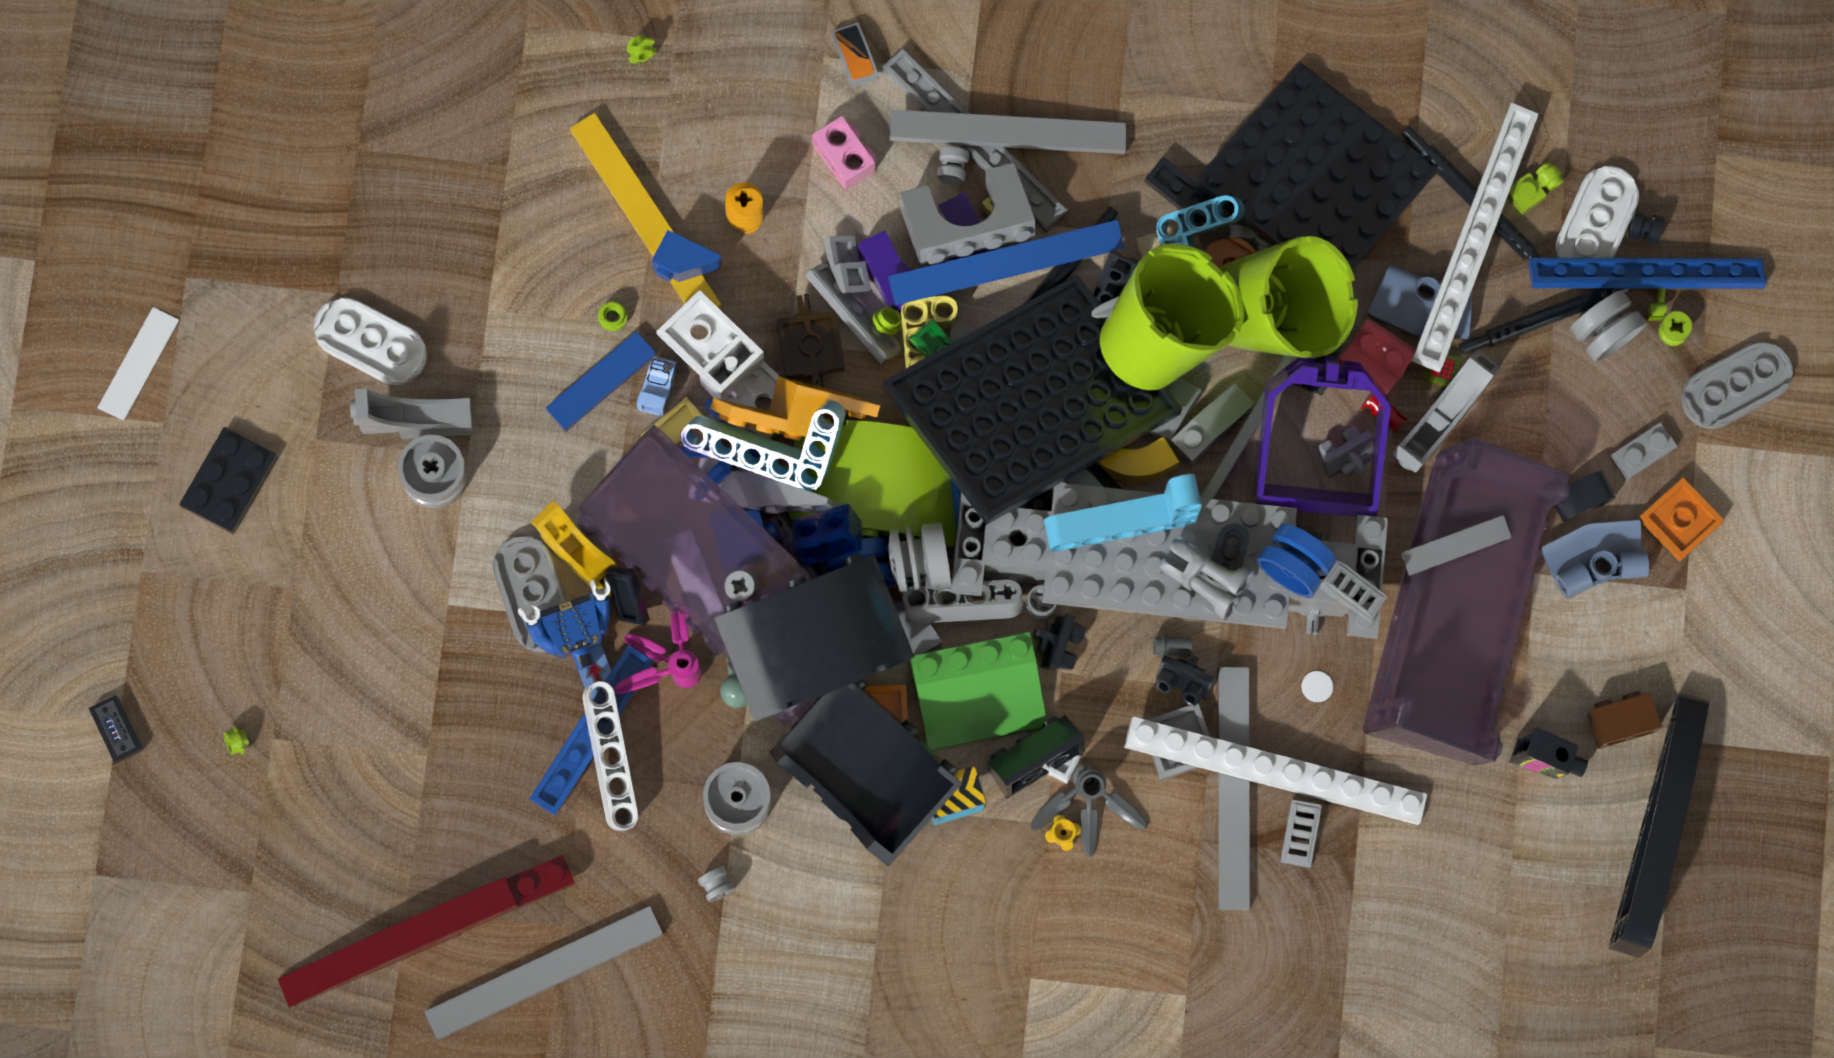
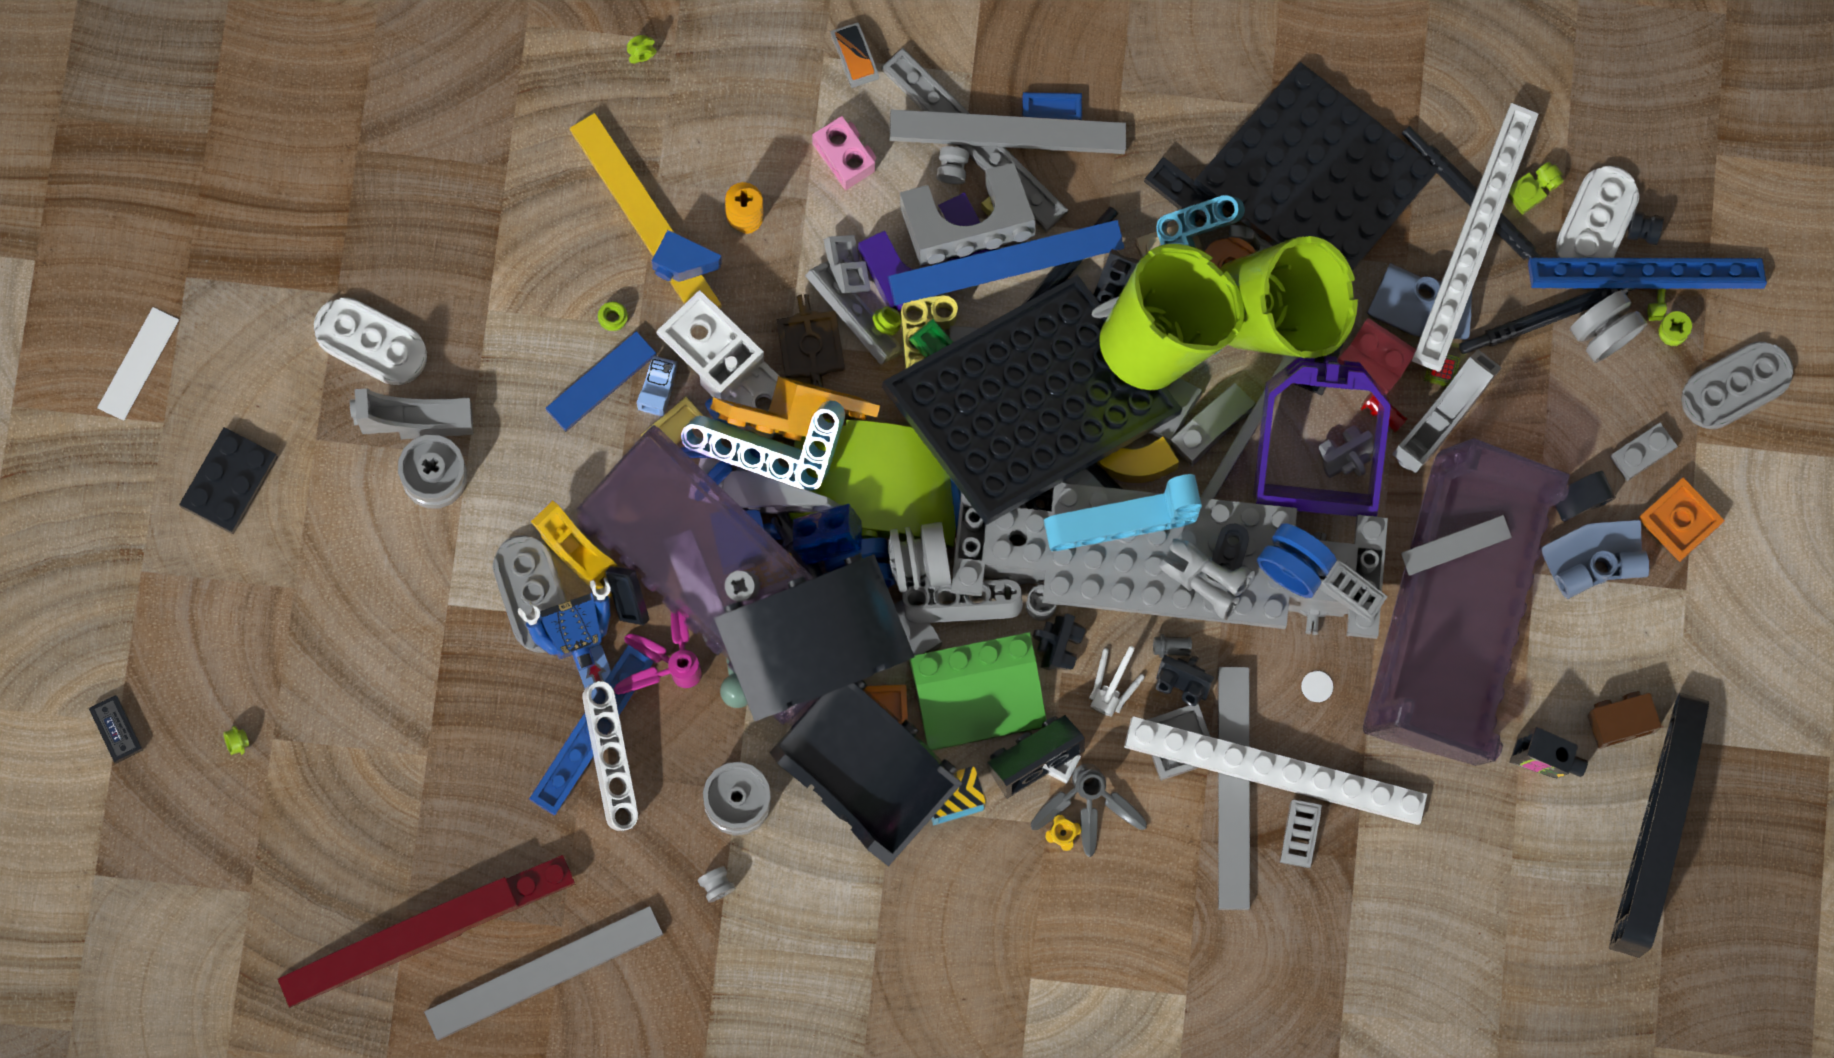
(1052, 105): none -> blue tile
(1107, 700): none -> white plant

